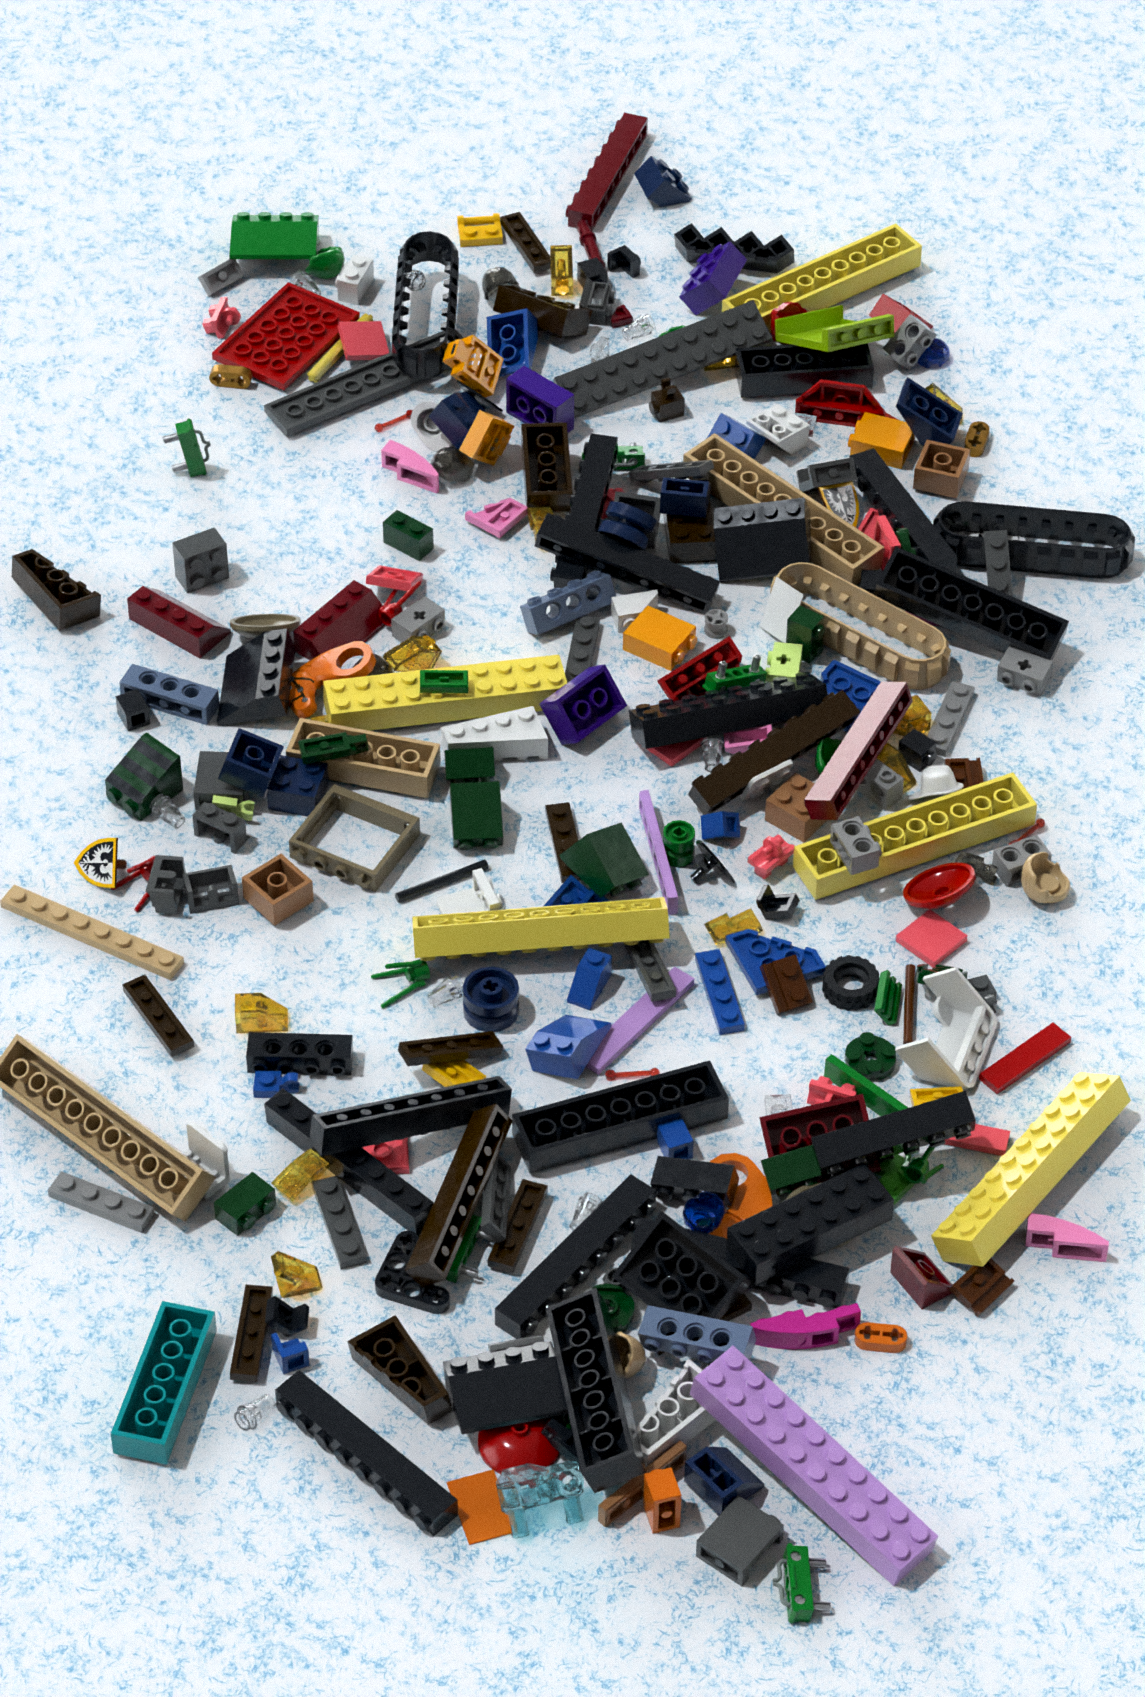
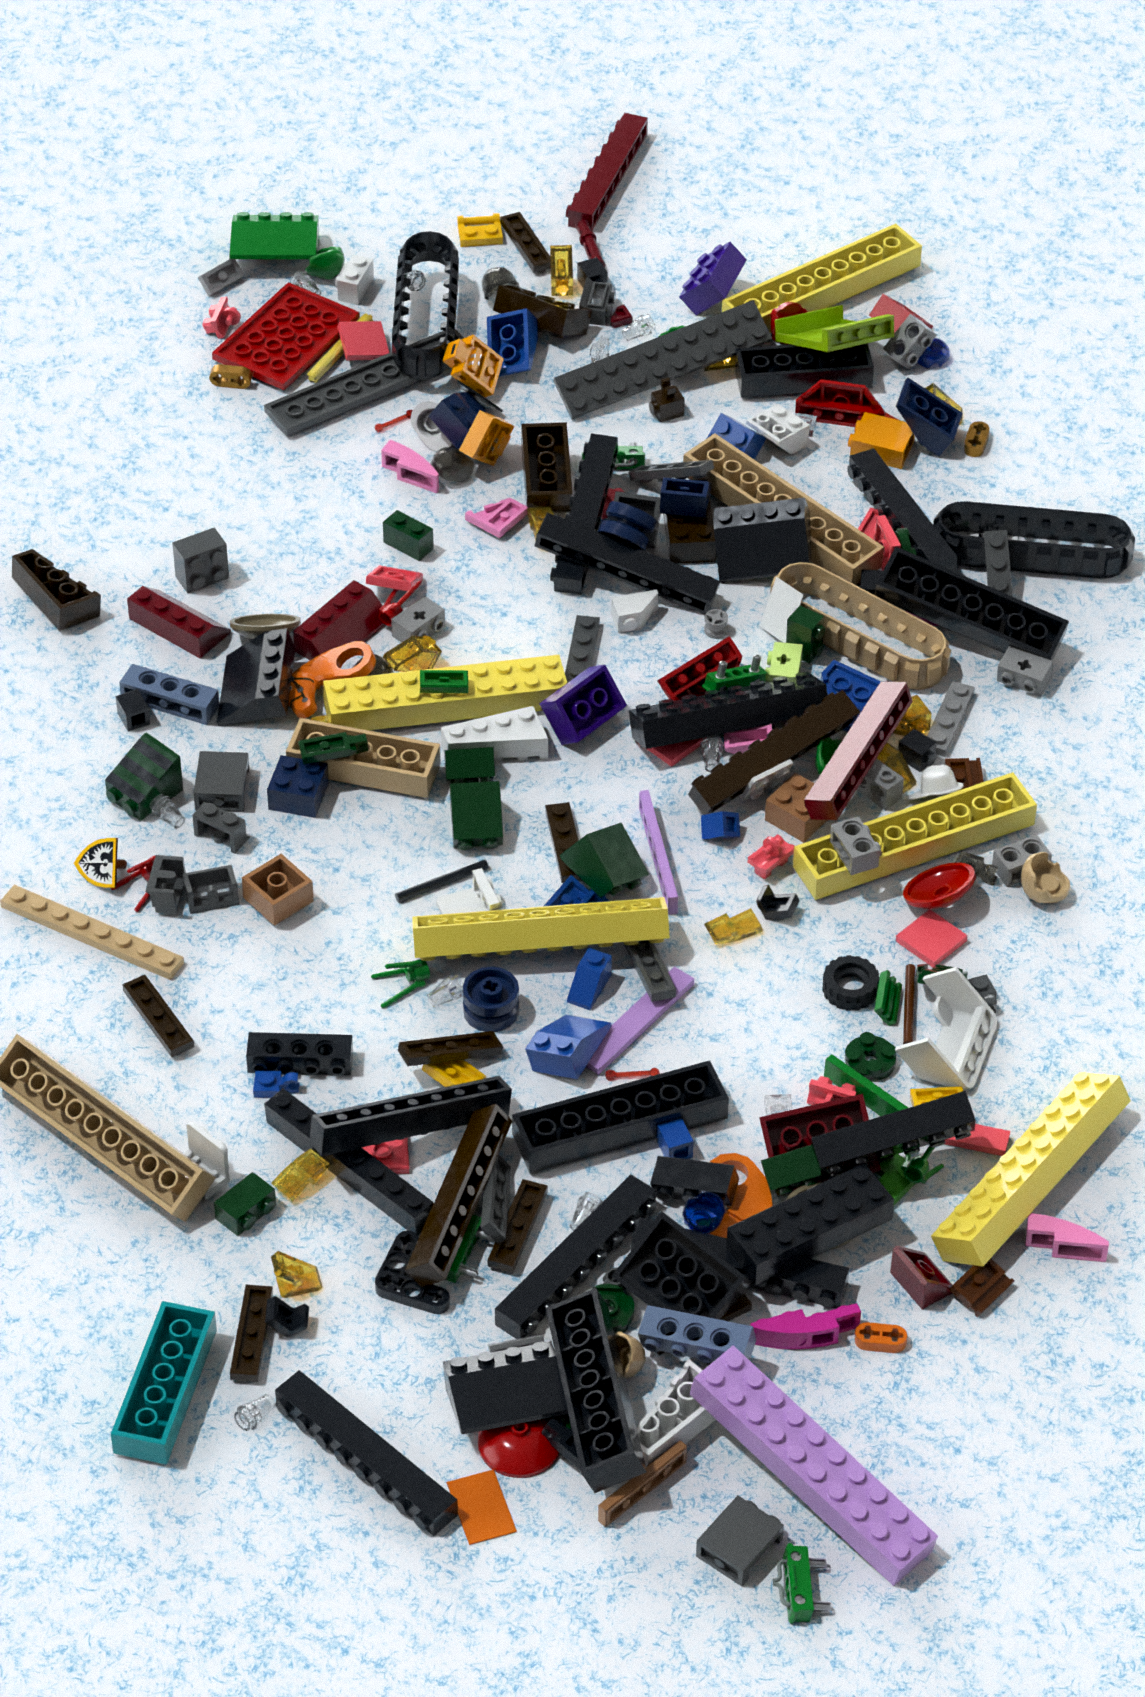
(101, 1202): light grey plate -> none
(190, 446): green piece -> none
(230, 805): yellowish green plate -> none
(250, 762): dark blue brick -> none
(259, 1014): clear yellow slope -> none
(290, 1354): blue panel -> none
(339, 1222): dark grey plate -> none
(364, 809): dark tan window -> none
(400, 1367): dark brown wedge -> none
(535, 609): sand blue brick -> none
(537, 399): dark purple brick -> none
(543, 1484): clear light blue piece -> none
(624, 258): black bracket -> none
(659, 638): light orange brick -> none
(661, 183): dark blue slope -> none
(662, 1500): orange brick -> none
(679, 843): green wheel -> none
(706, 865): black shield -> none
(719, 992): blue plate -> none
(720, 1477): dark blue slope -> none
(755, 950): blue plate -> none
(765, 258): black brick -> none
(786, 984): reddish brown plate -> none
(826, 474): dark grey panel -> none
(841, 500): shield -> none
(941, 469): medium nougat brick -> none
(1025, 1058): red tile -> none
(1039, 824): clear red hinge -> none

